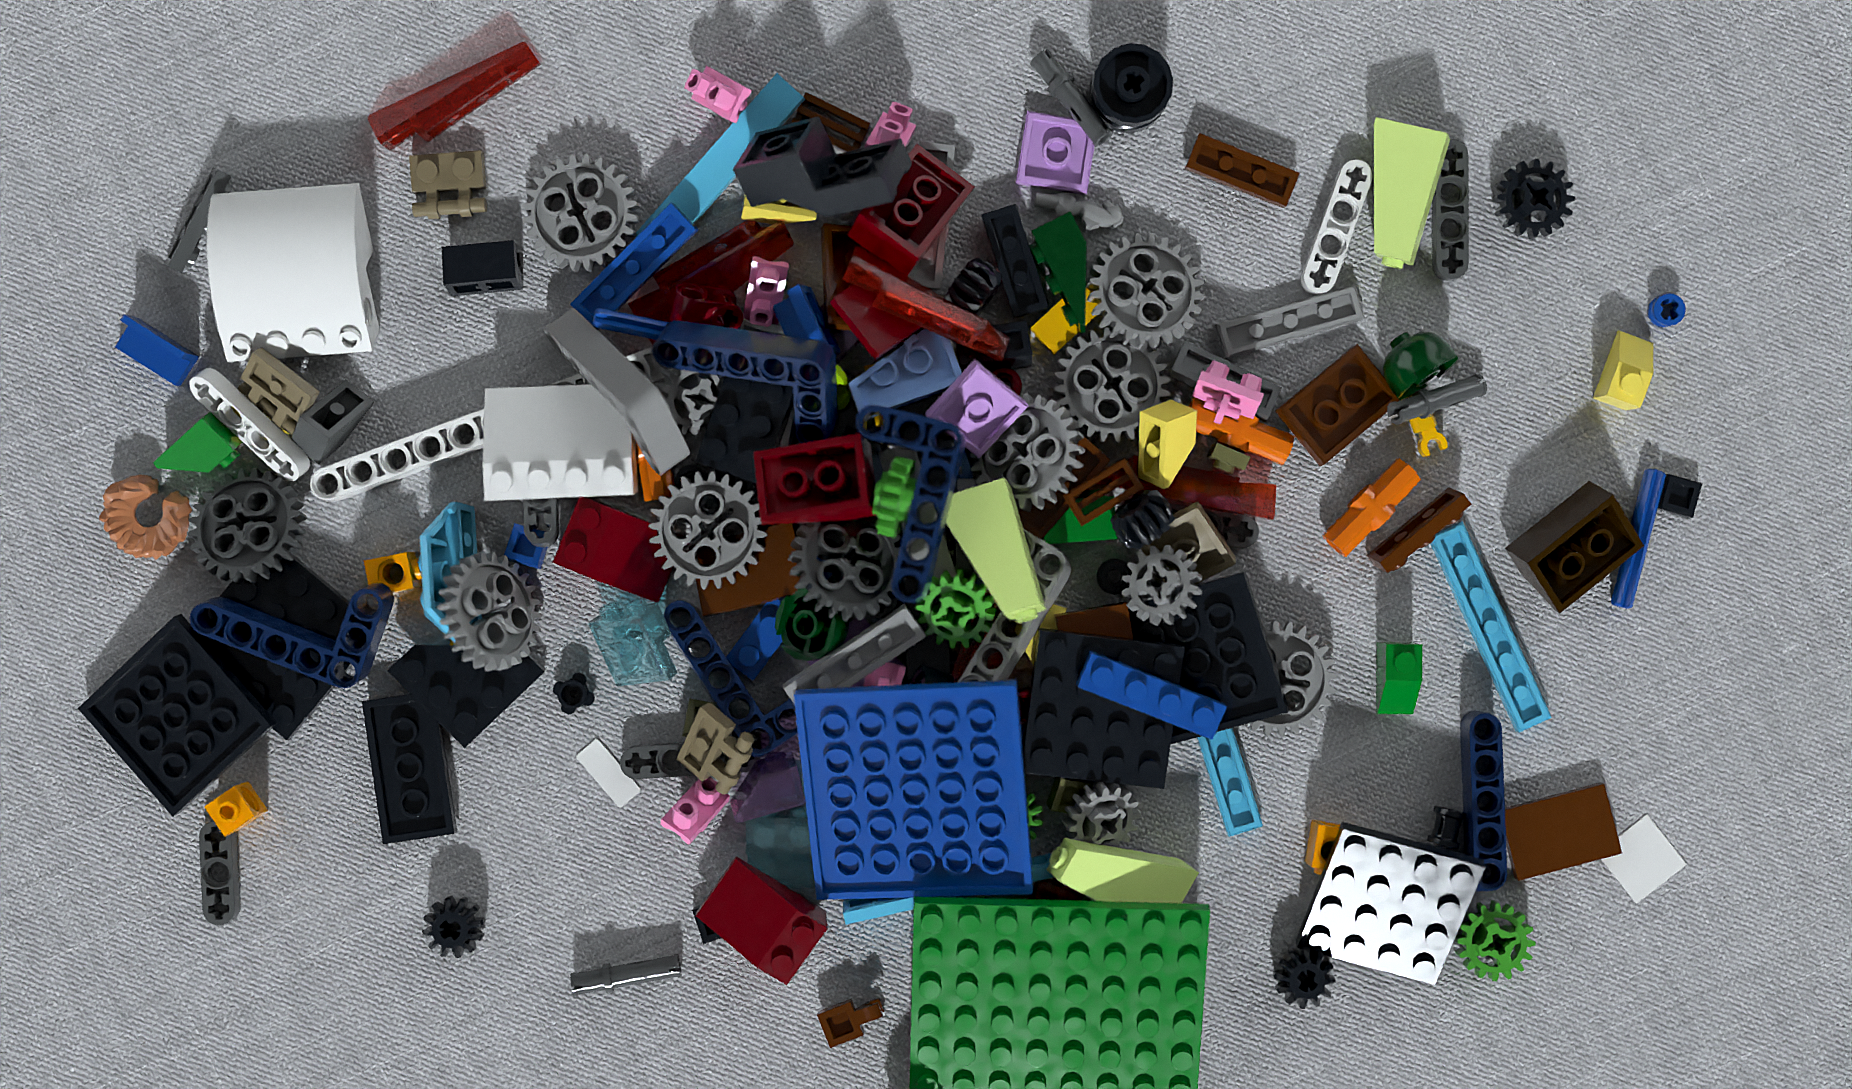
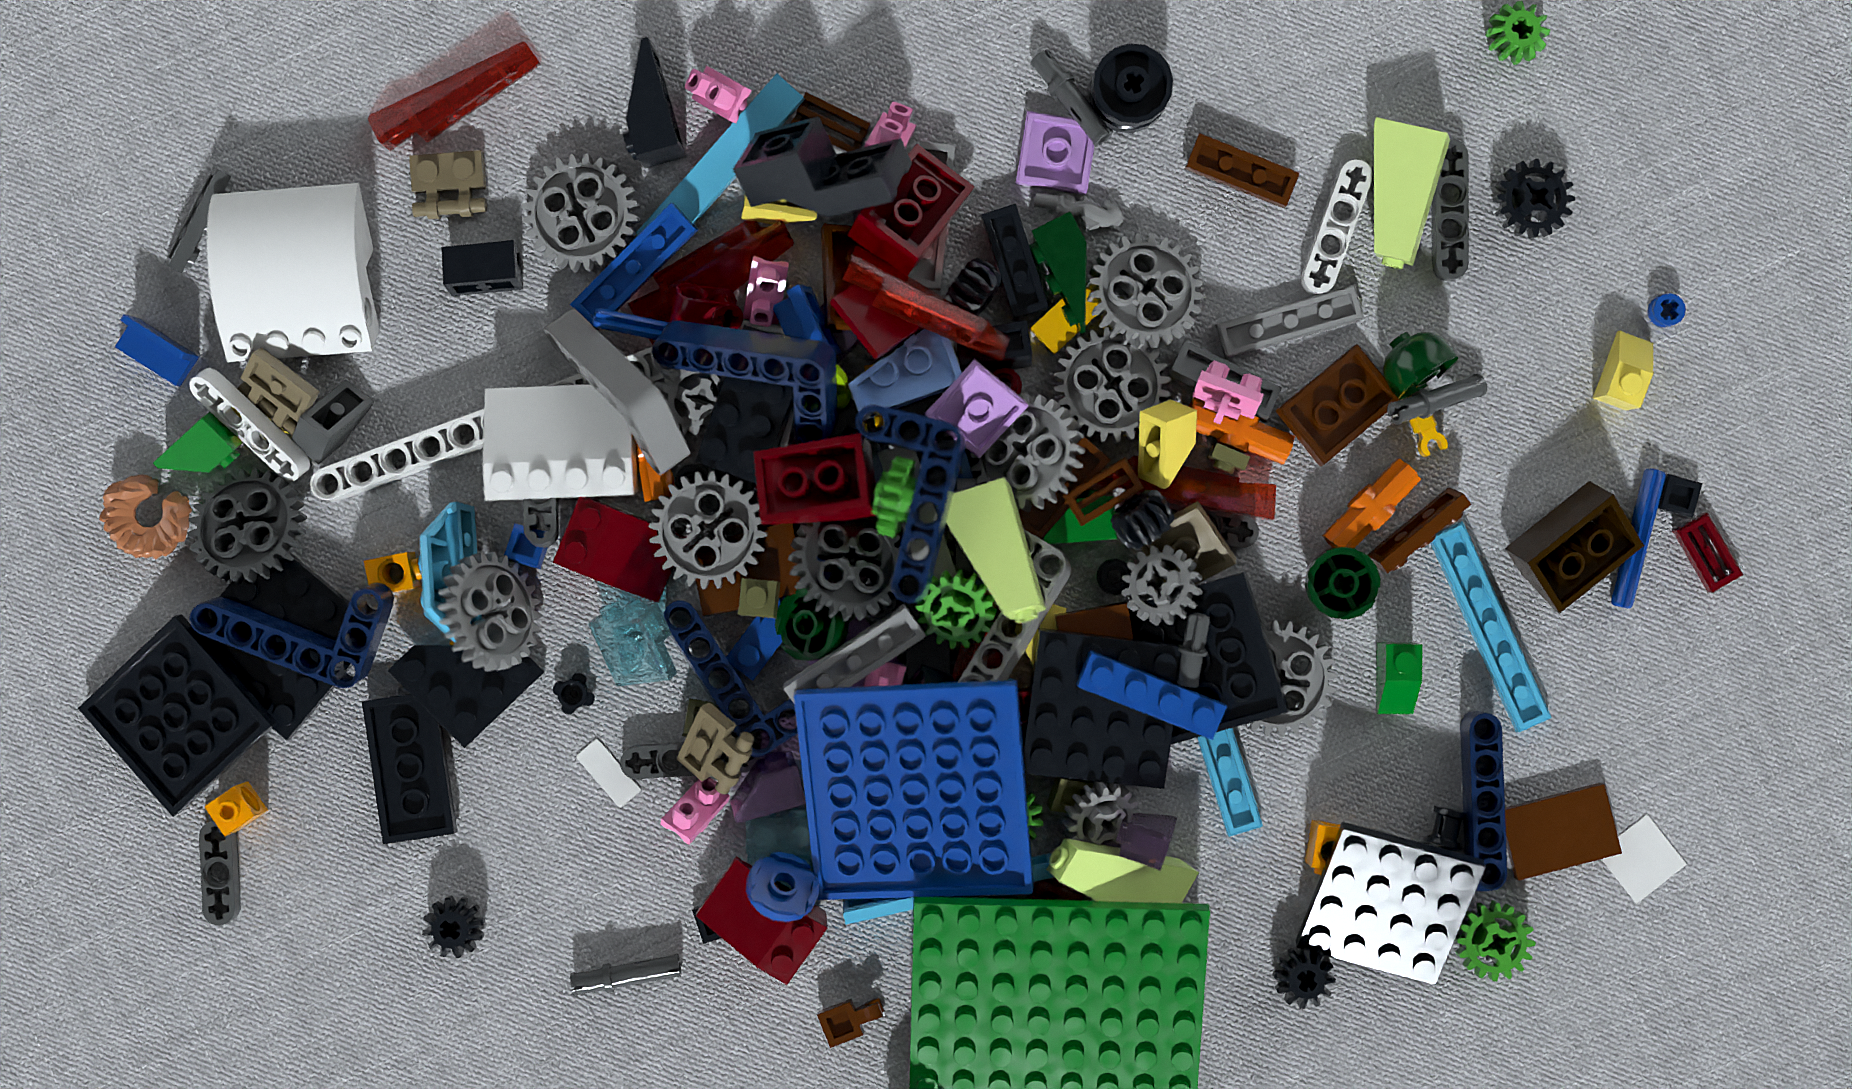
(650, 117): none -> black slope
(759, 598): none -> olive plate
(774, 902): none -> blue tile
(1146, 838): none -> clear purple slope
(1193, 650): none -> dark grey axle
(1342, 583): none -> dark green cylinder
(1526, 24): none -> bright green gear
(1696, 560): none -> dark red tile

